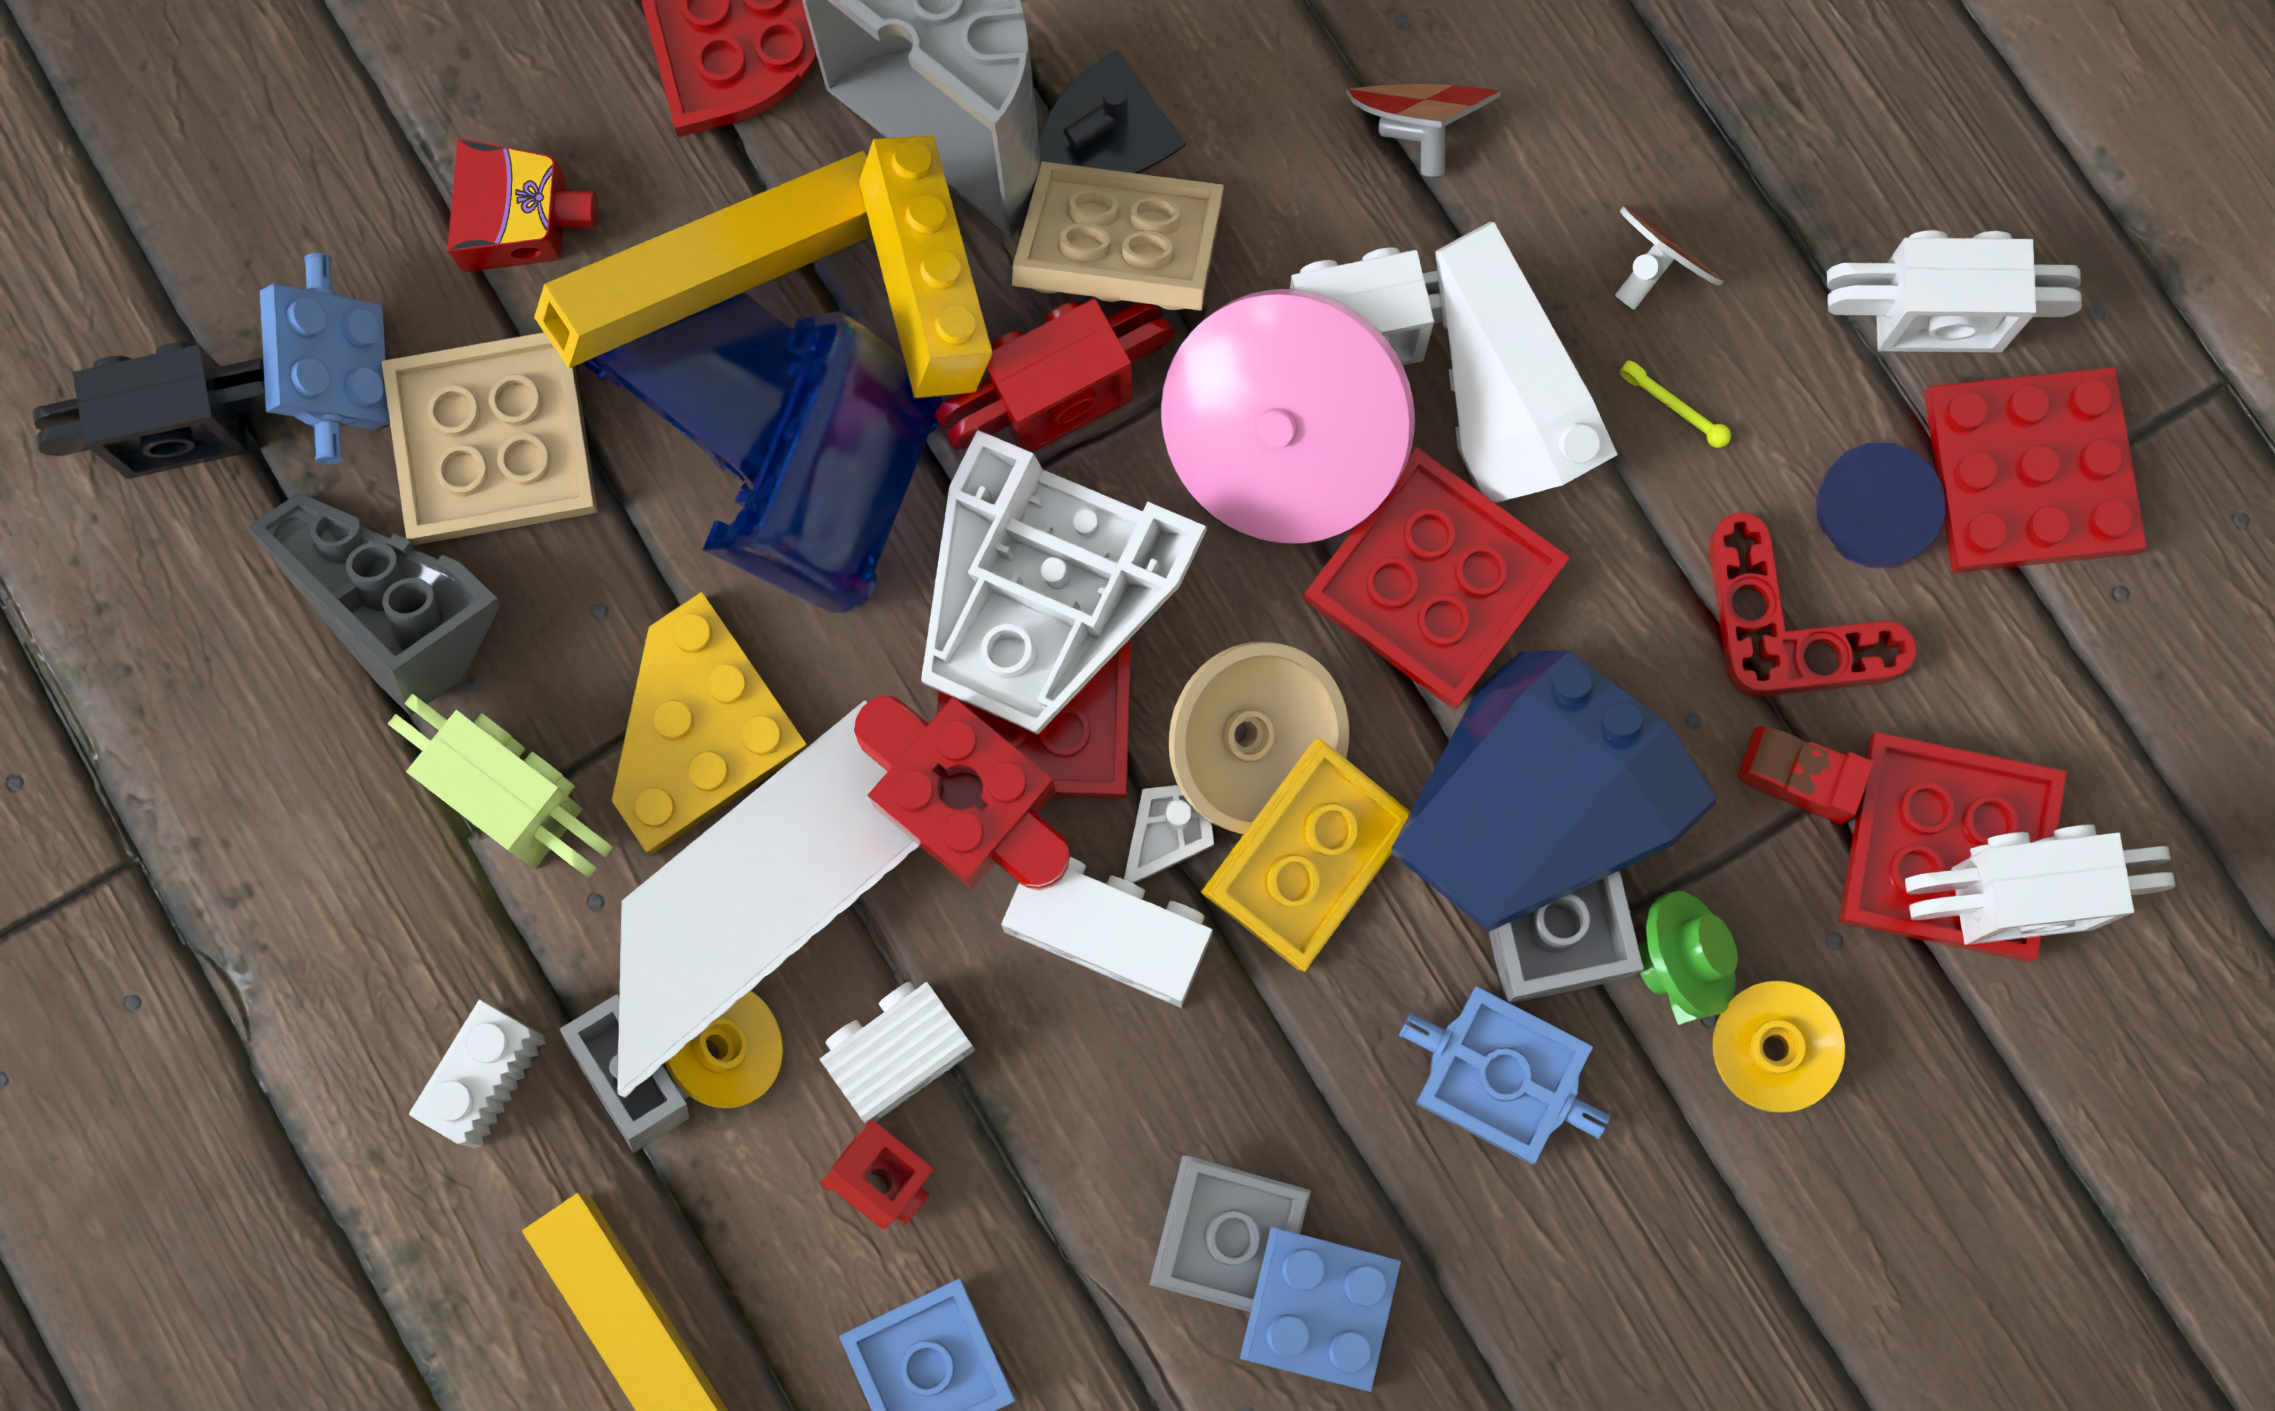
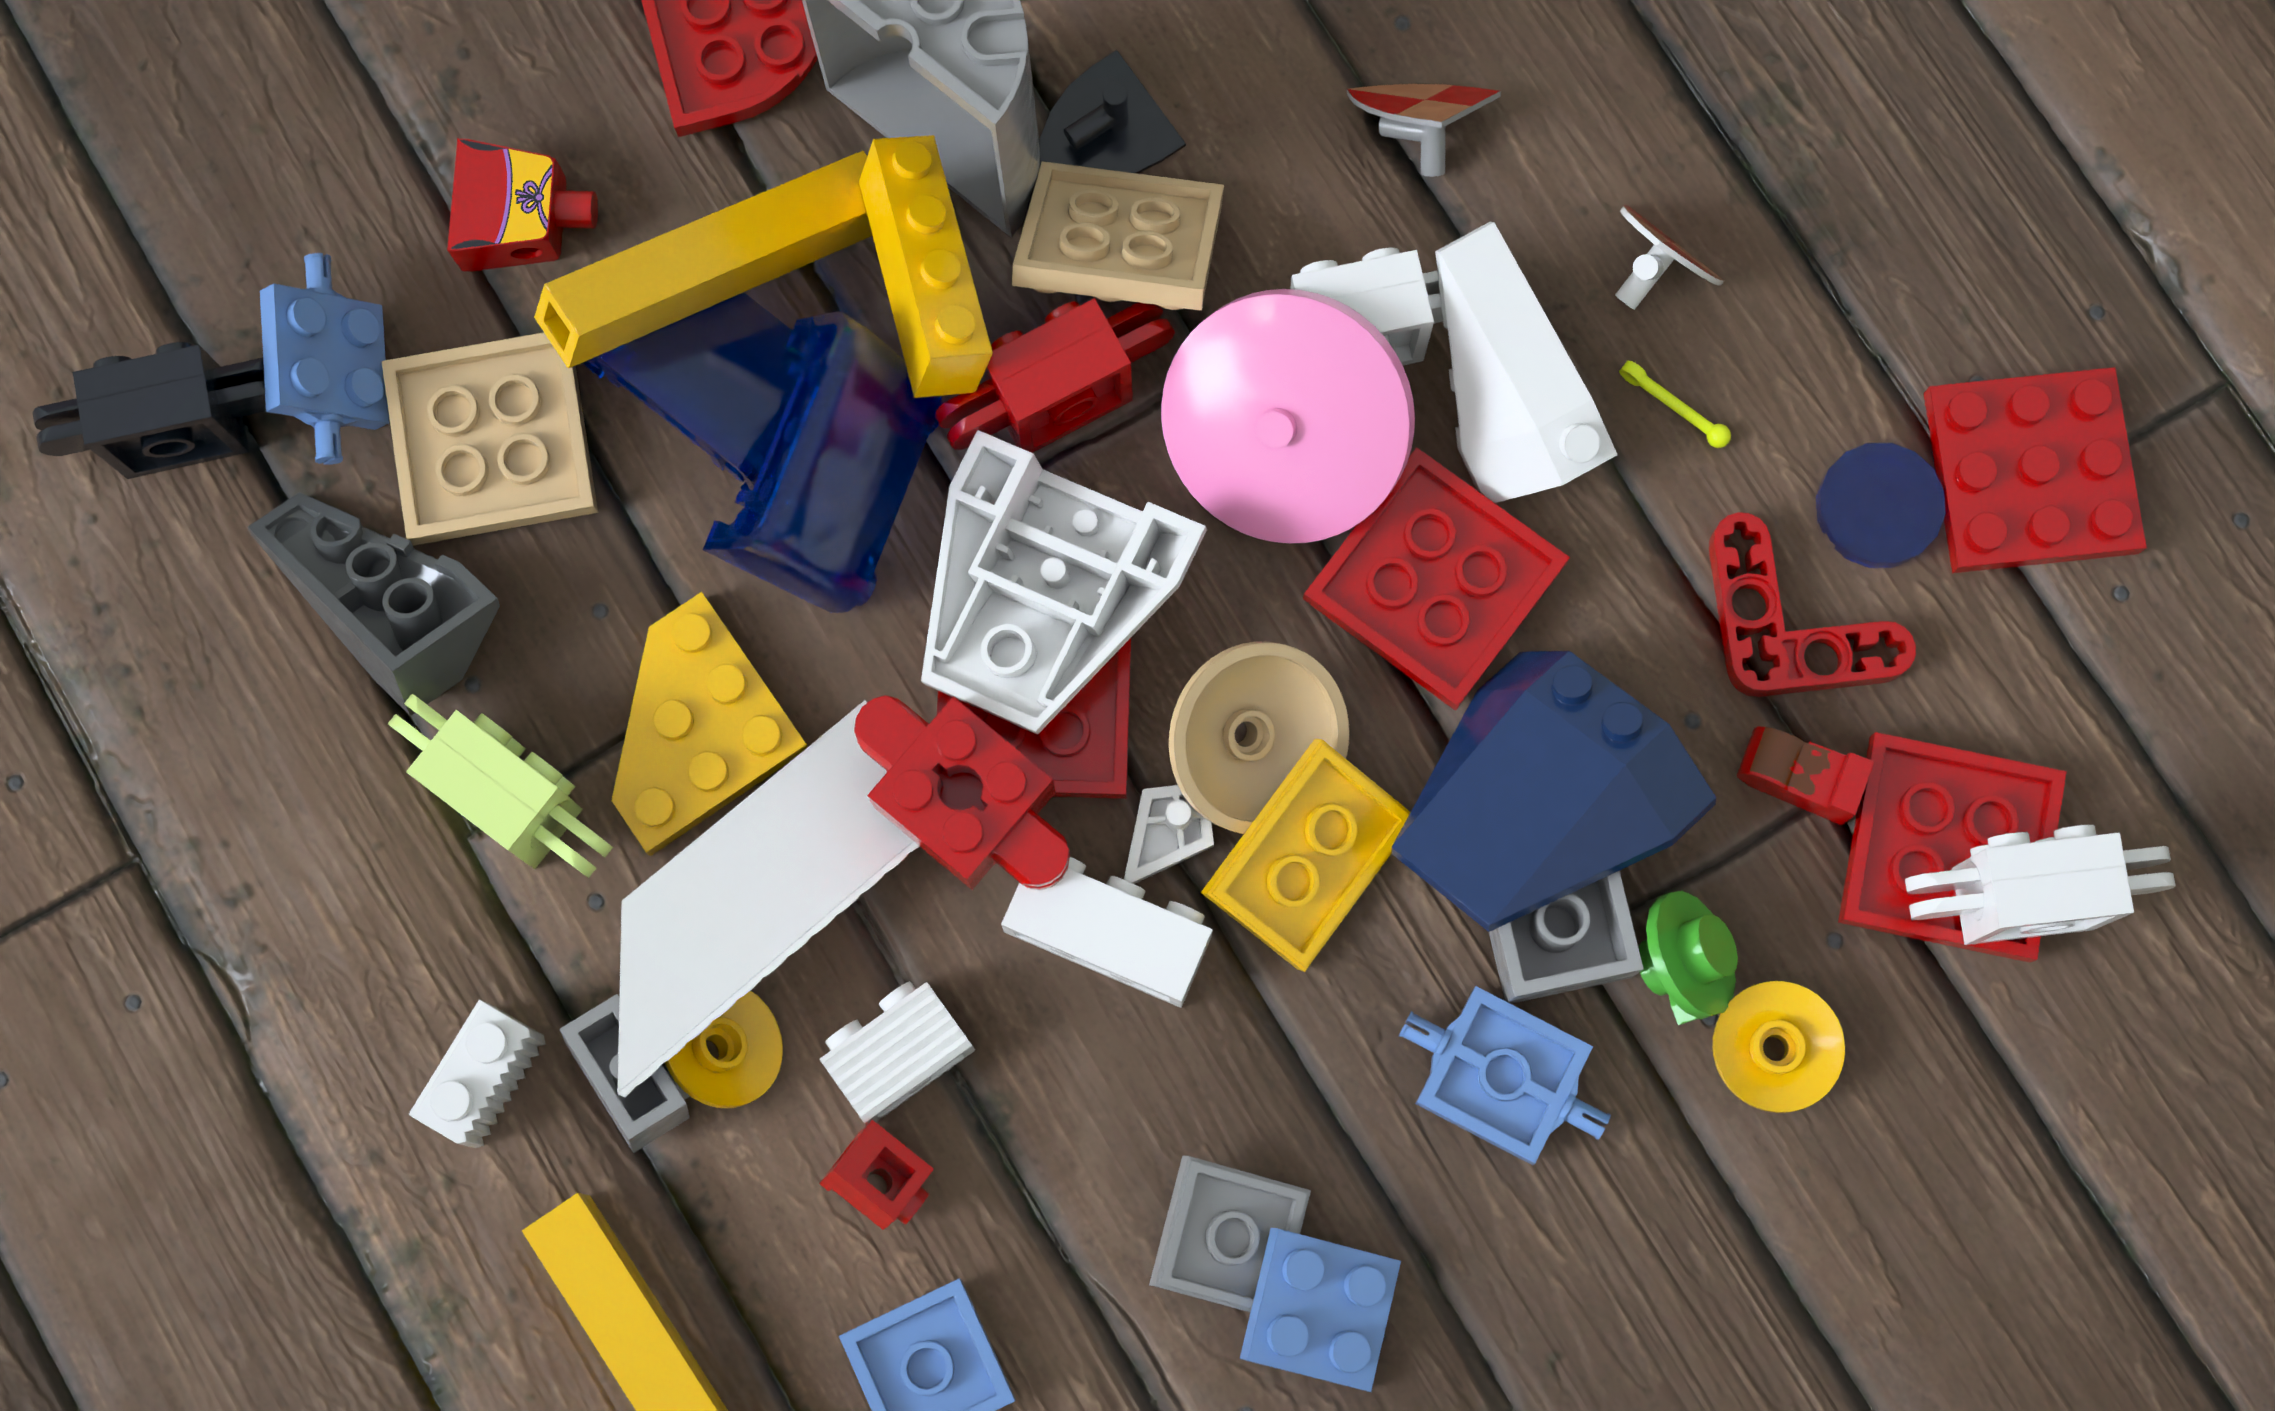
(1954, 292): white brick -> none

